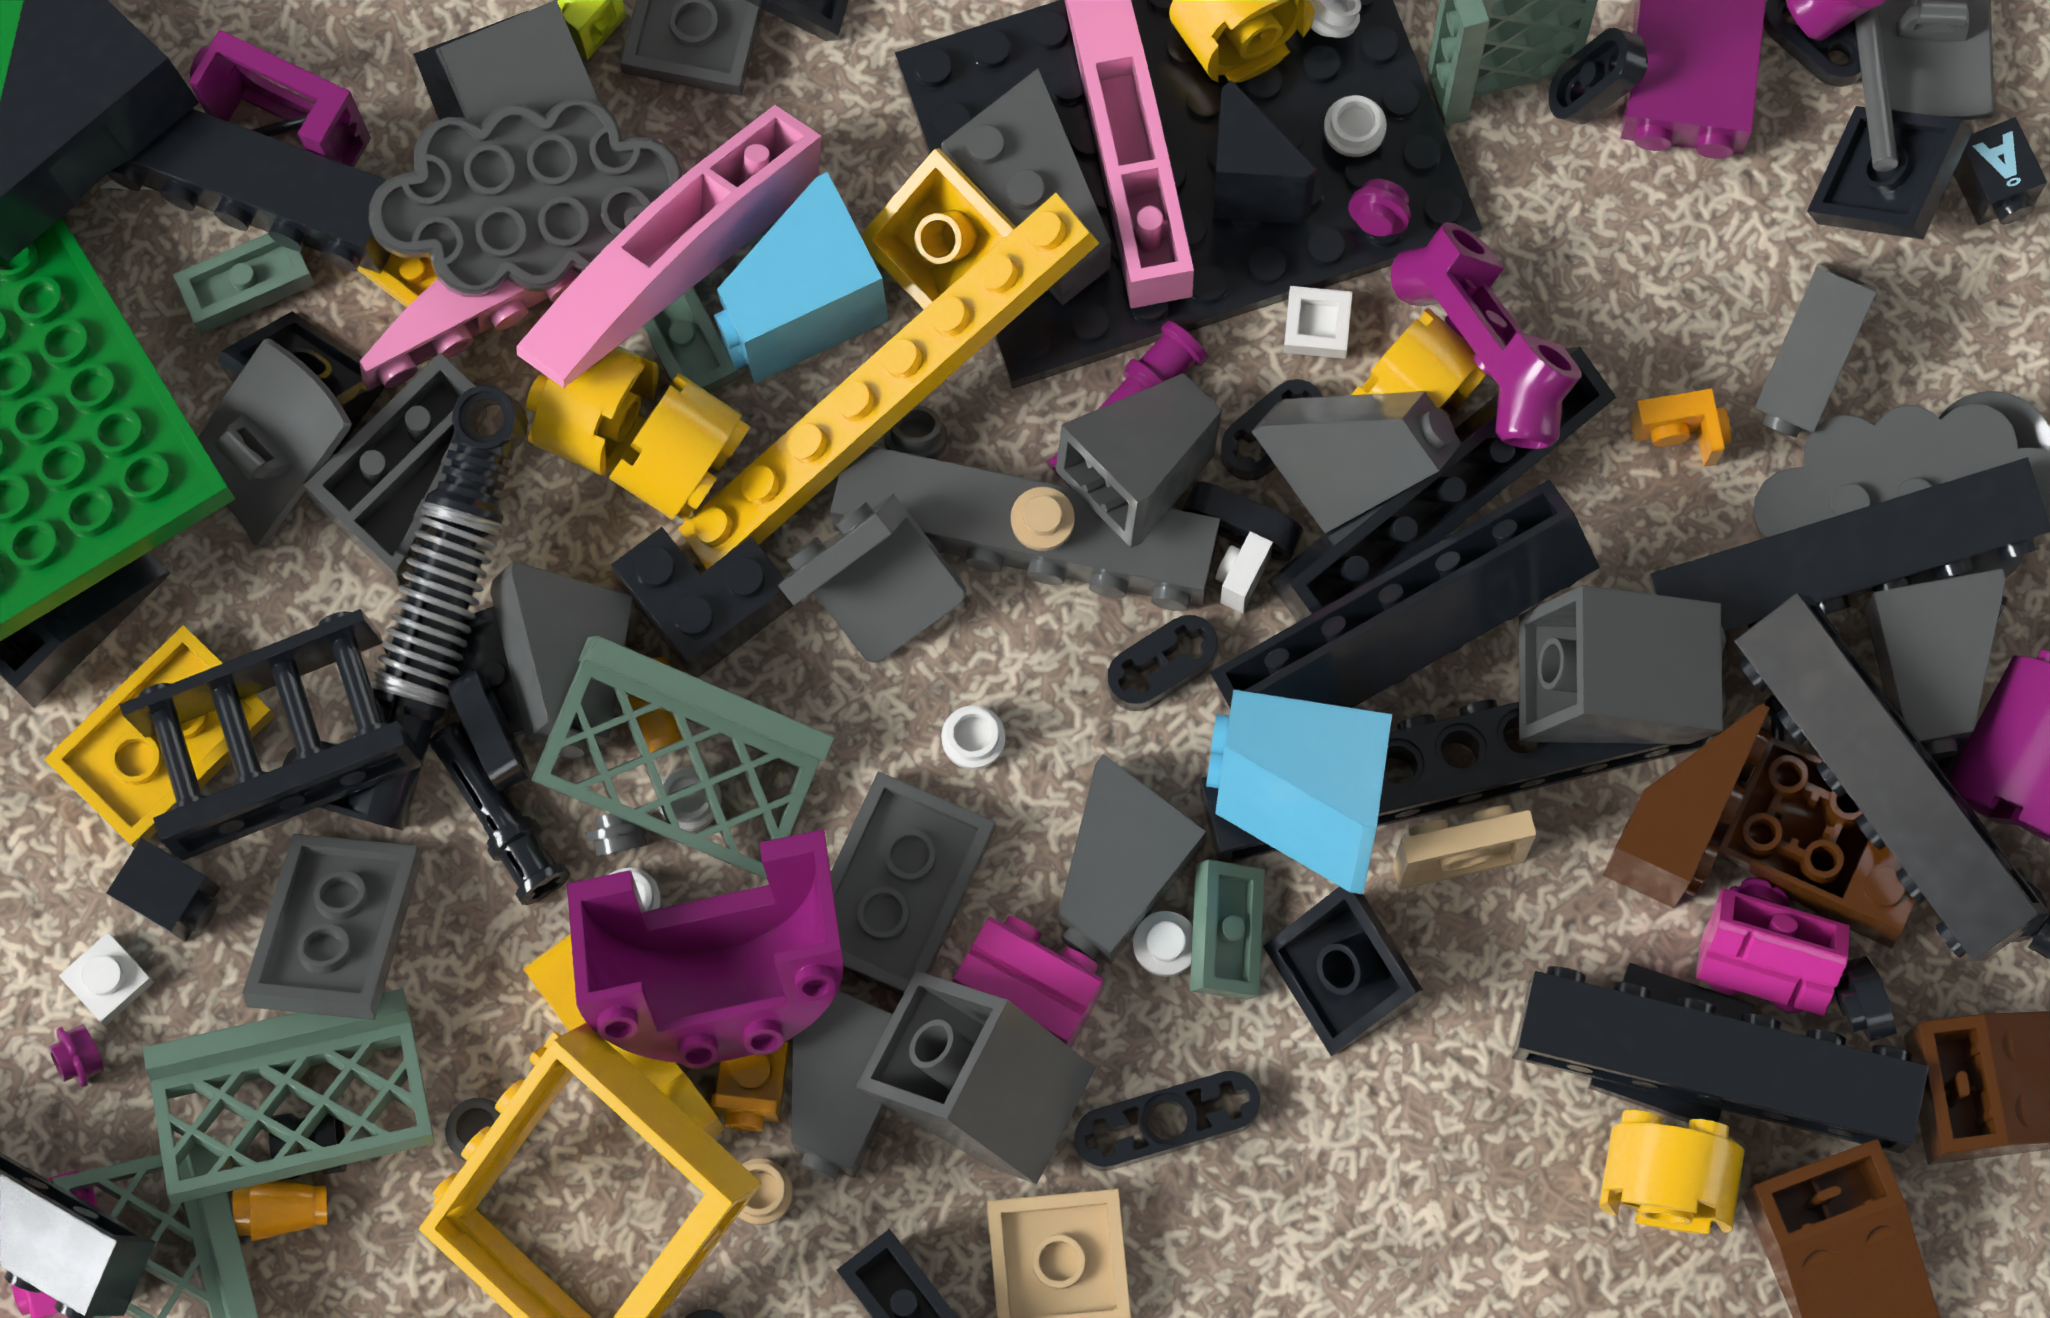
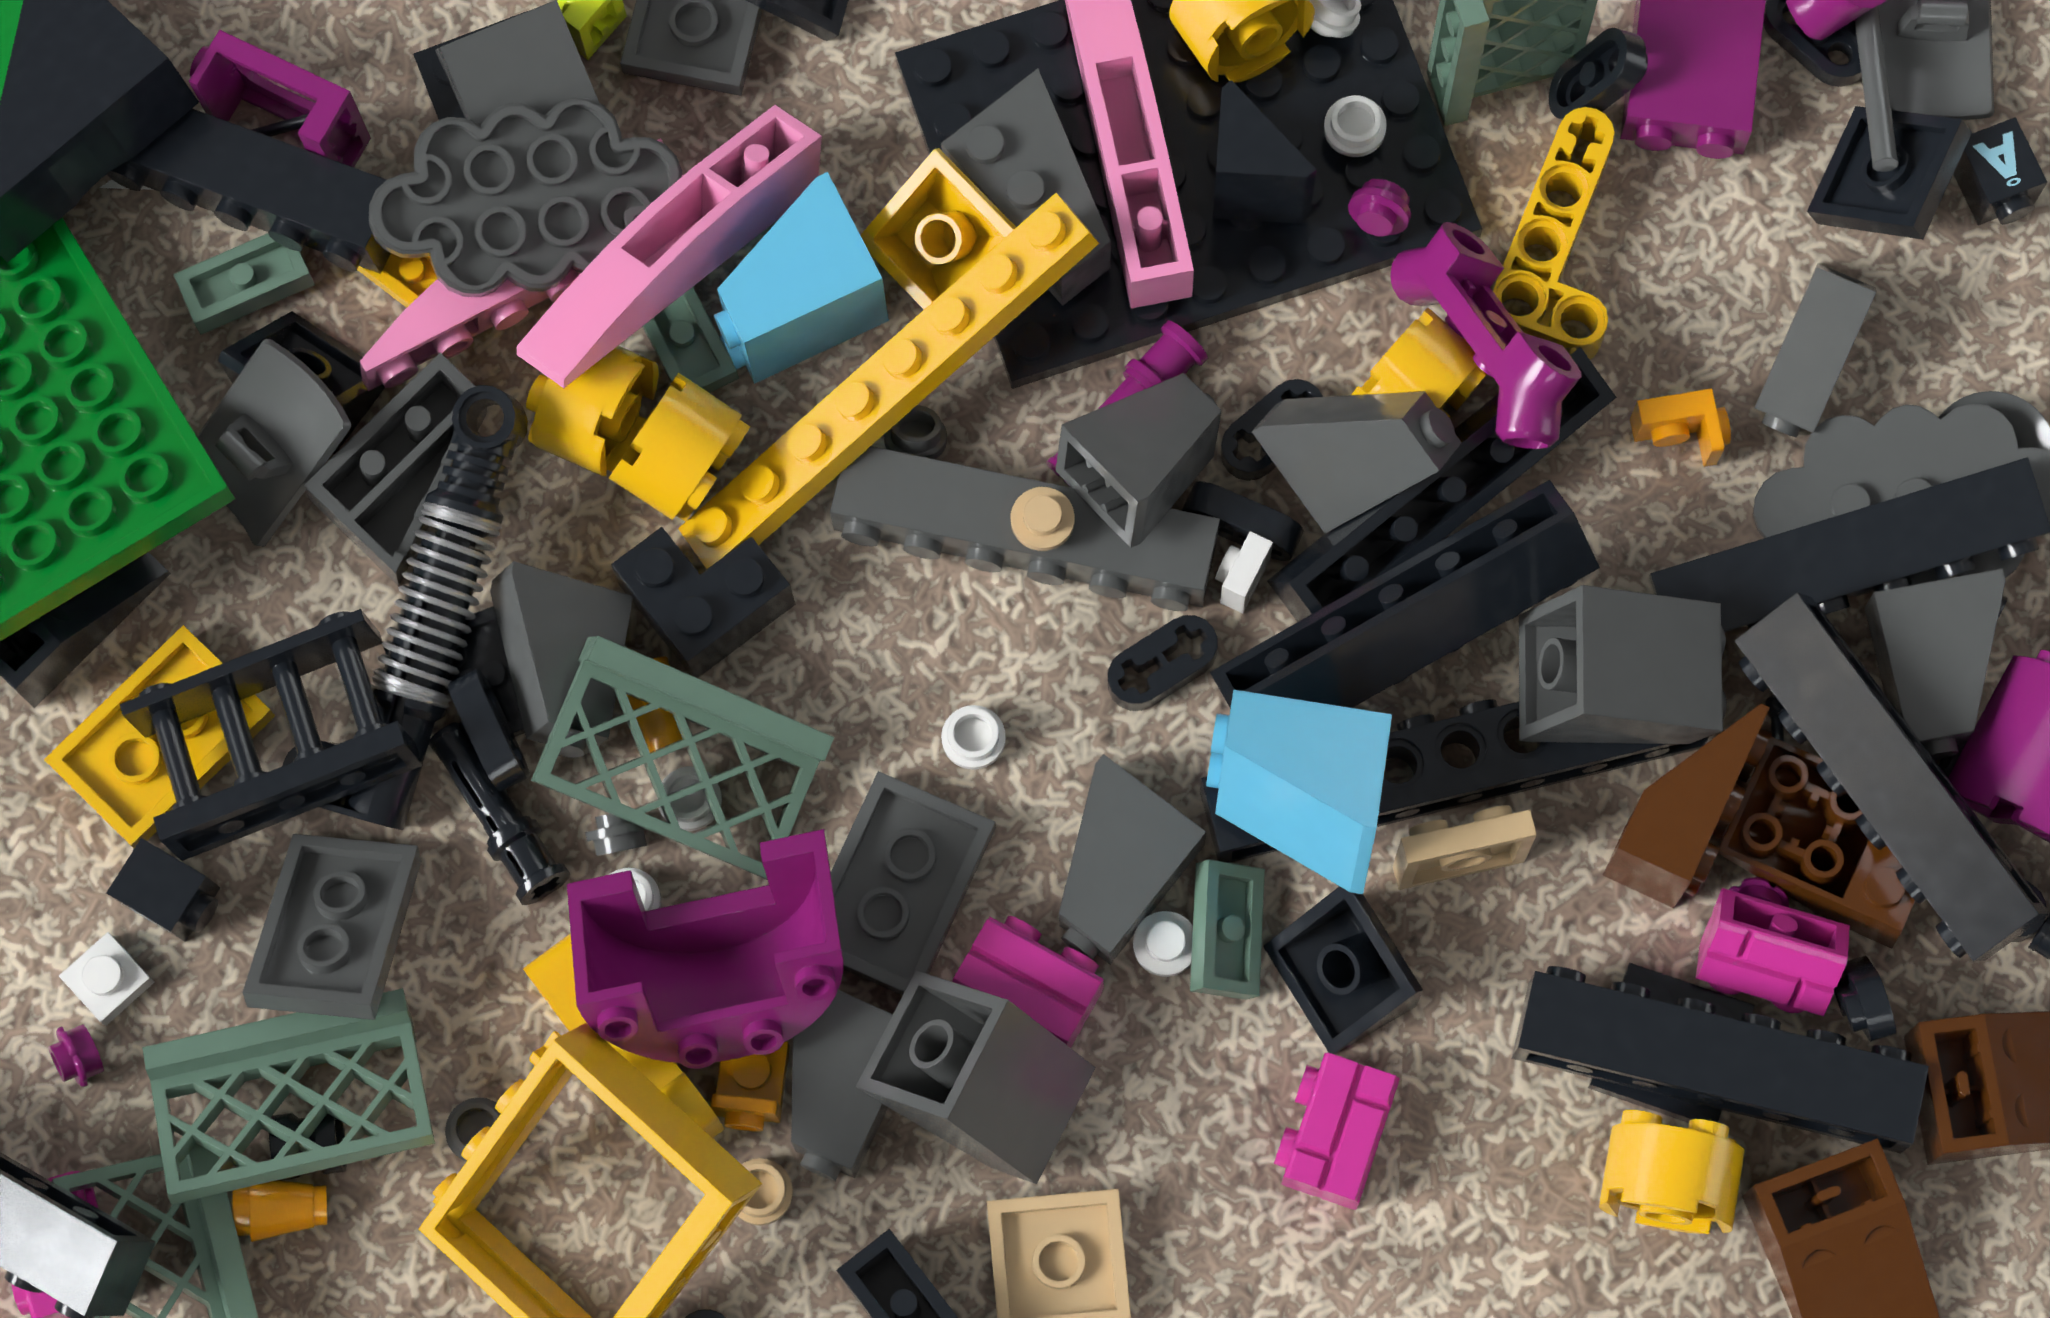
(876, 578): dark grey bracket -> none
(1218, 1121): black beam -> none
(1317, 322): white plate -> none
(1338, 1130): none -> dark pink brick
(1558, 229): none -> yellow beam

